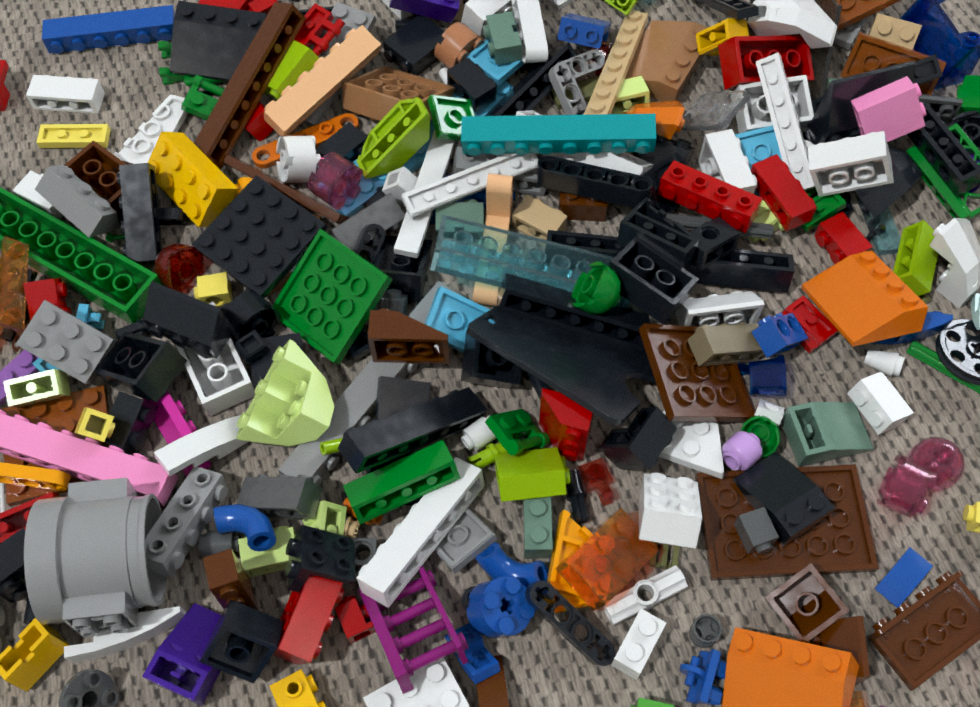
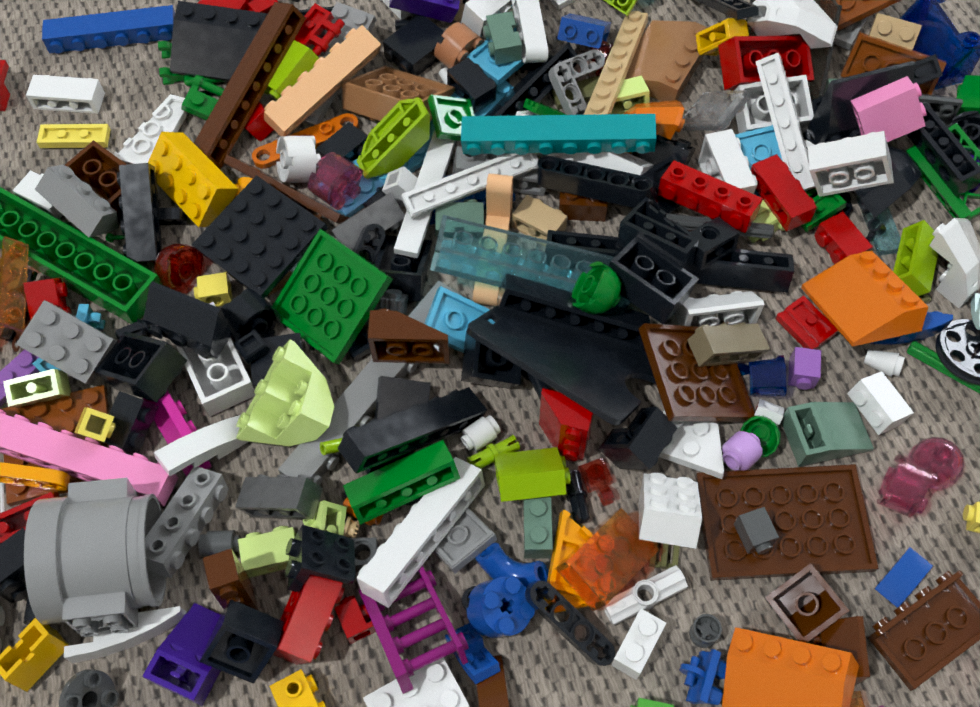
(248, 521): blue cylinder -> none
(513, 425): green plate -> none
(541, 109): none -> green tile
(779, 334): blue brick -> none
(787, 494): black slope -> none
(804, 368): none -> medium lavender brick

